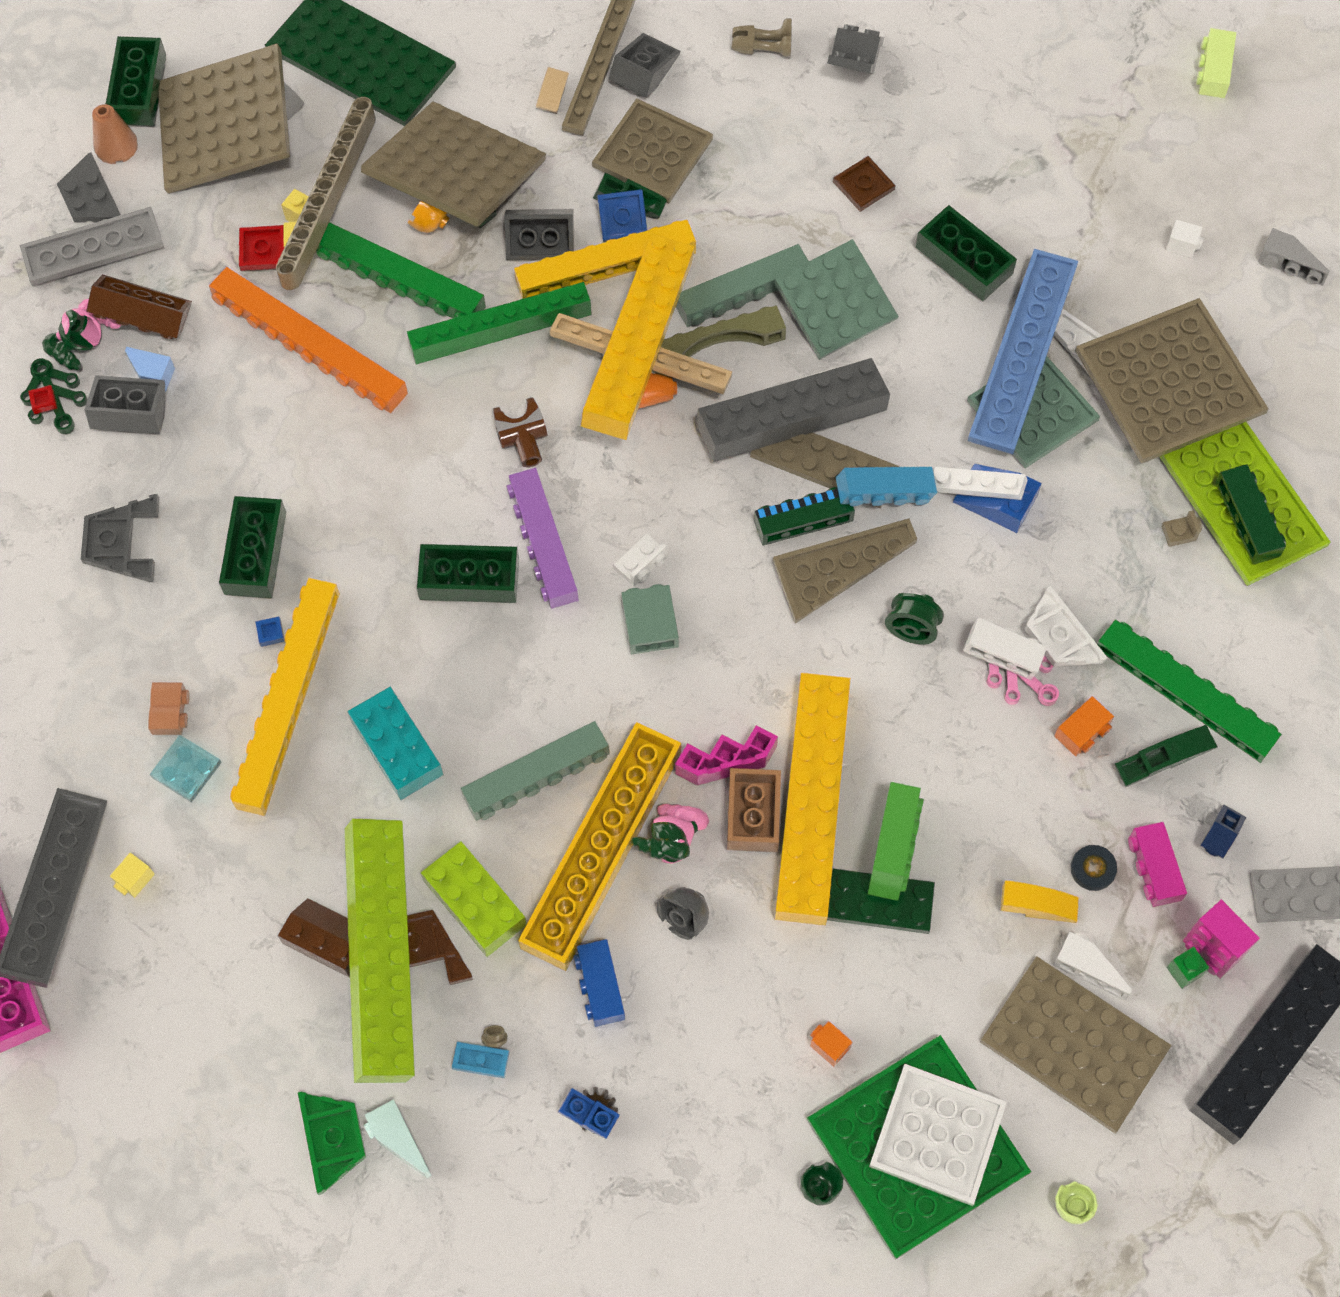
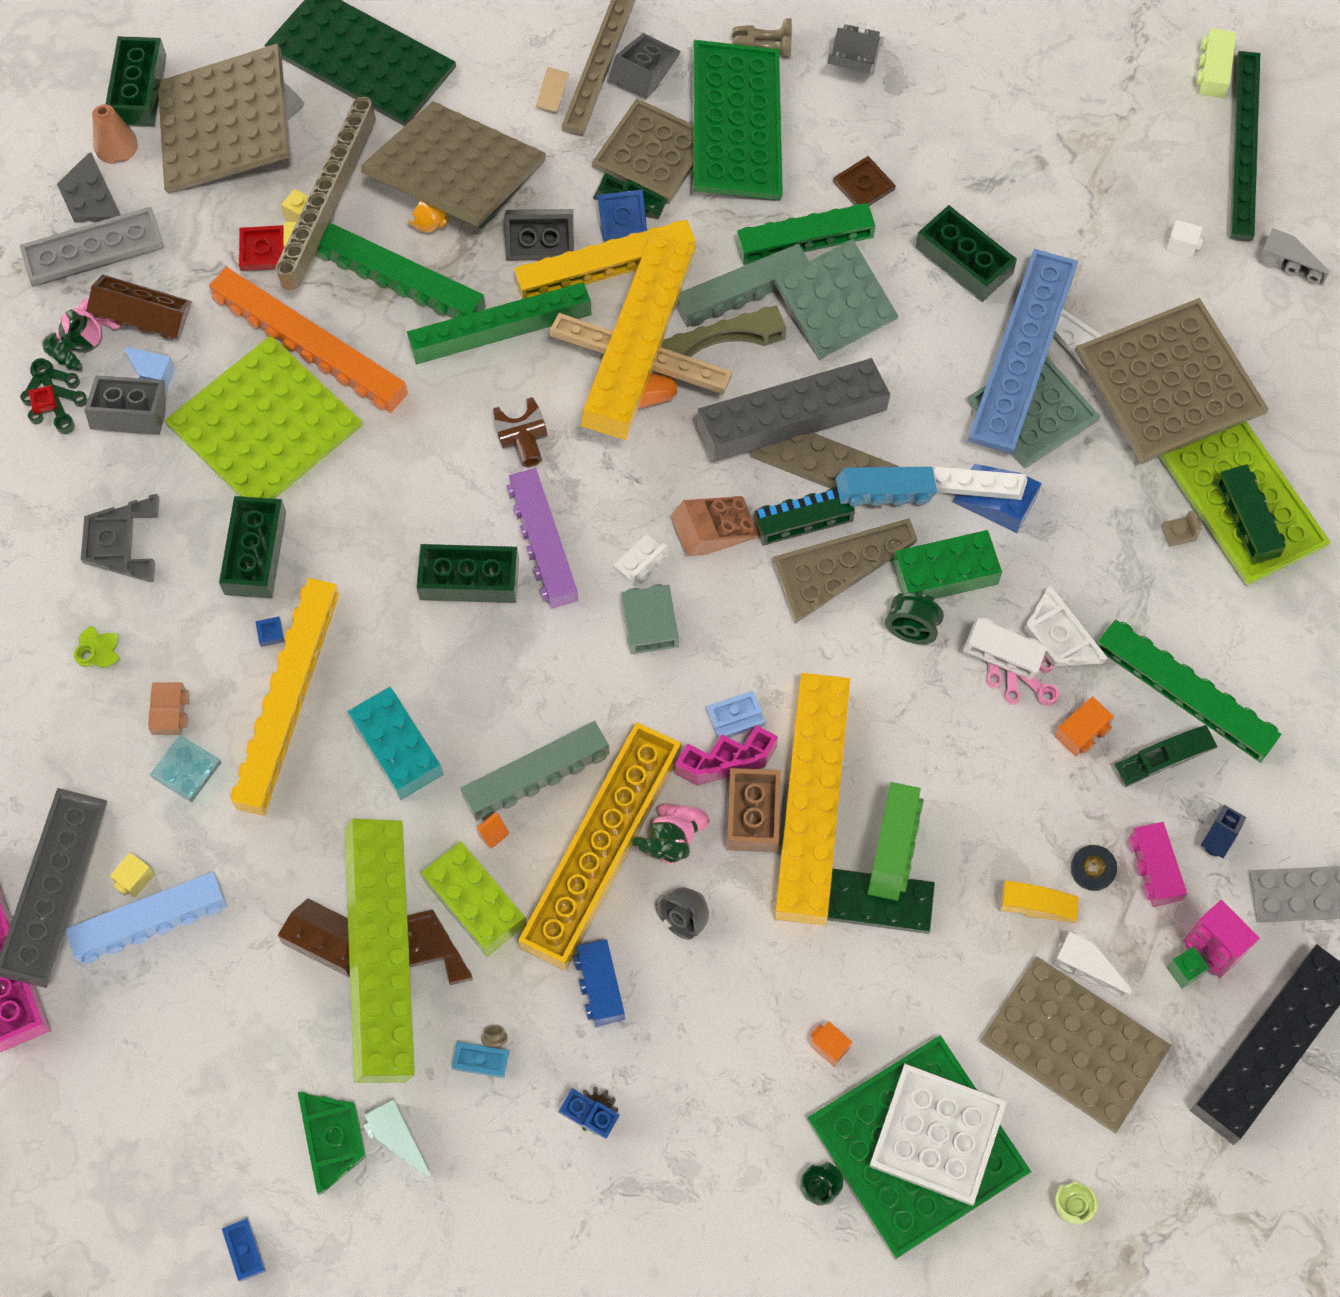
(99, 646): none -> lime plate
(146, 918): none -> light blue brick
(243, 1250): none -> blue plate
(263, 422): none -> lime plate
(492, 830): none -> orange slope
(713, 524): none -> nougat slope
(736, 120): none -> green plate
(736, 715): none -> light blue plate
(810, 232): none -> green brick
(948, 566): none -> green brick
(1245, 146): none -> dark green plate

